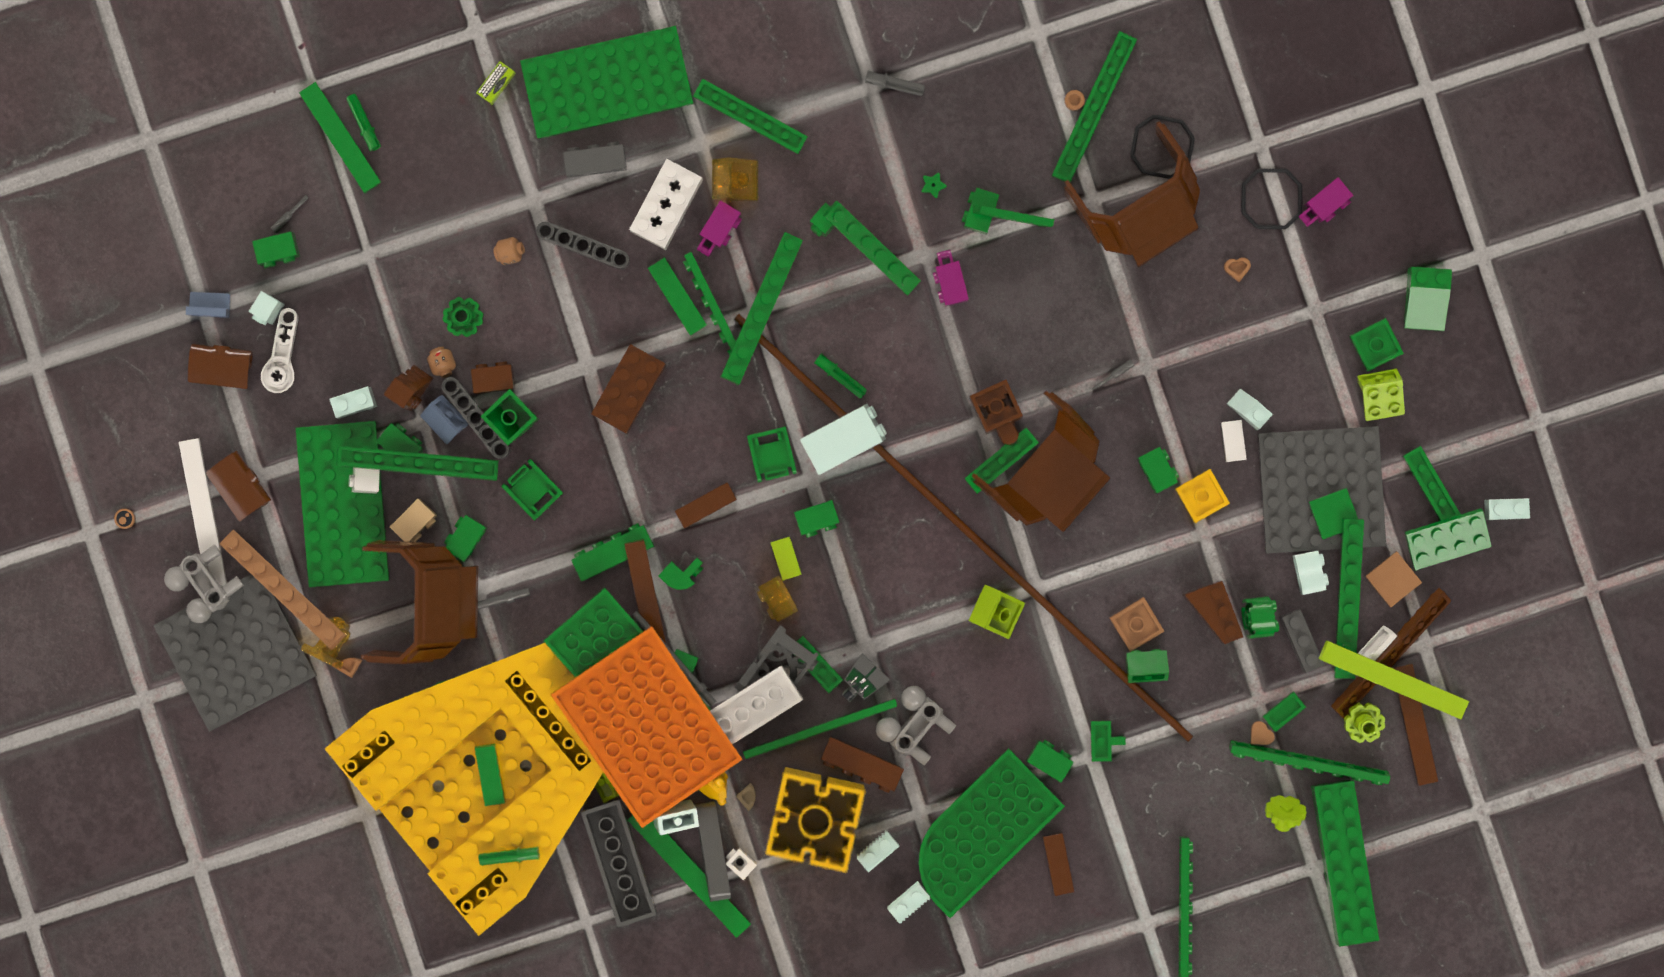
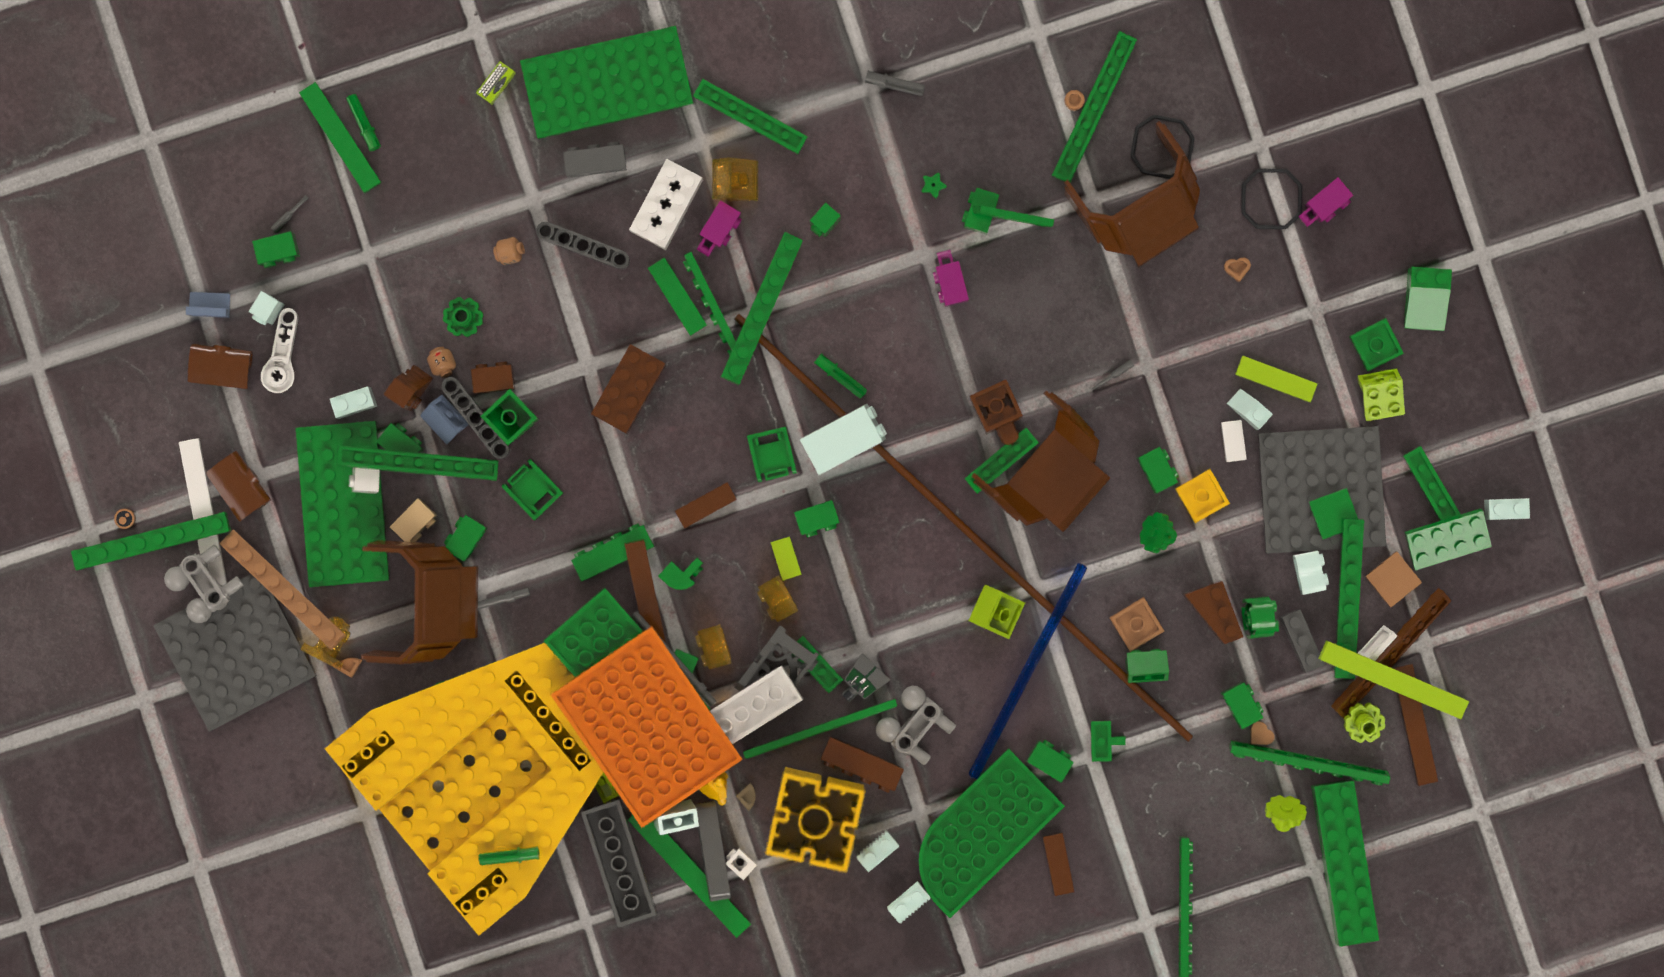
(150, 541): none -> green plate
(490, 774): green tile -> none
(714, 647): none -> clear yellow slope
(871, 248): green plate -> none
(1027, 671): none -> clear blue axle
(1157, 532): none -> green plant
(1242, 705): none -> green brick
(1276, 379): none -> lime tile
(1284, 711): green tile -> none

